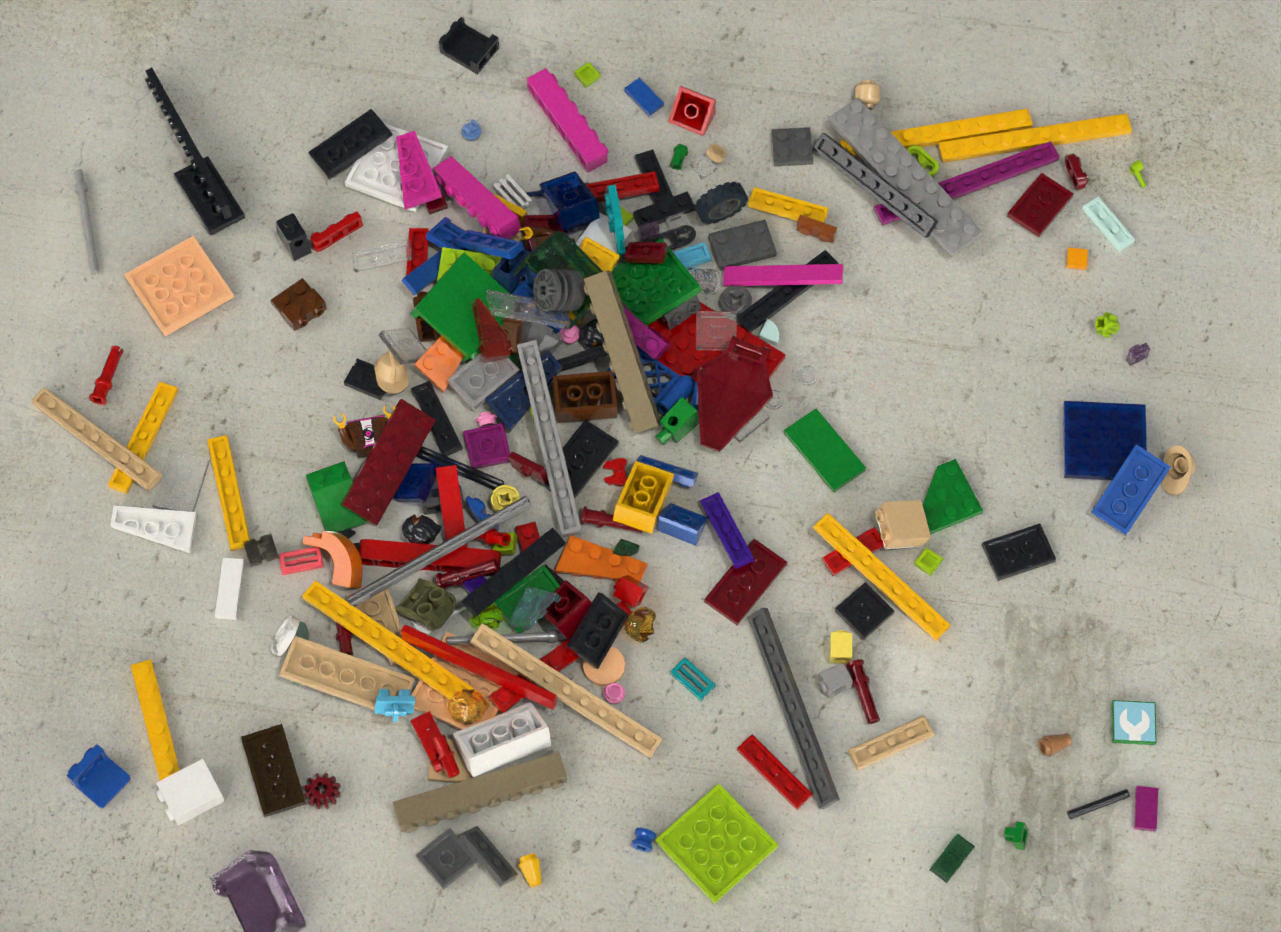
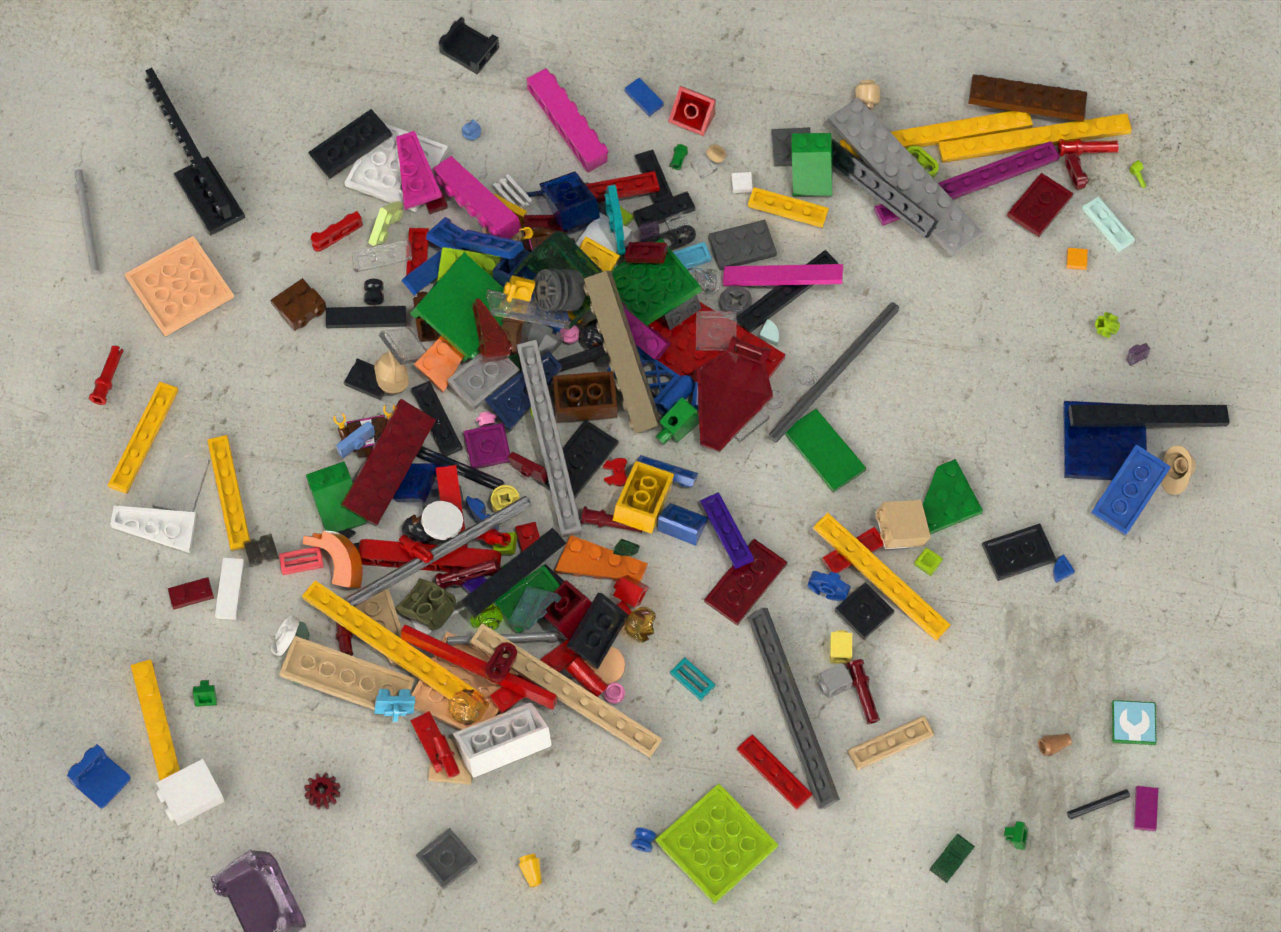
(96, 439): tan tile -> none
(190, 593): none -> dark red plate
(204, 694): none -> green tile
(273, 770): dark brown plate -> none
(291, 231): black torso -> none
(356, 439): none -> medium blue plate
(365, 316): none -> black tile
(373, 292): none -> black wheel
(387, 215): none -> yellowish green plate
(415, 549): none -> red axle
(442, 520): none -> white tile
(480, 792): dark tan brick -> none
(488, 856): dark grey plate -> none
(500, 663): none -> dark red plate
(519, 288): none -> yellow bracket
(586, 677): none -> red axle
(587, 74): lime tile -> none
(721, 202): black wheel -> none
(741, 182): none -> white tile
(812, 164): none -> slope
(817, 229): dark orange plate -> none
(828, 584): none -> blue plate
(833, 372): none -> dark grey axle
(1028, 97): none -> reddish brown plate
(1062, 569): none -> blue tile
(1079, 147): none -> red pin
(1148, 415): none -> black plate

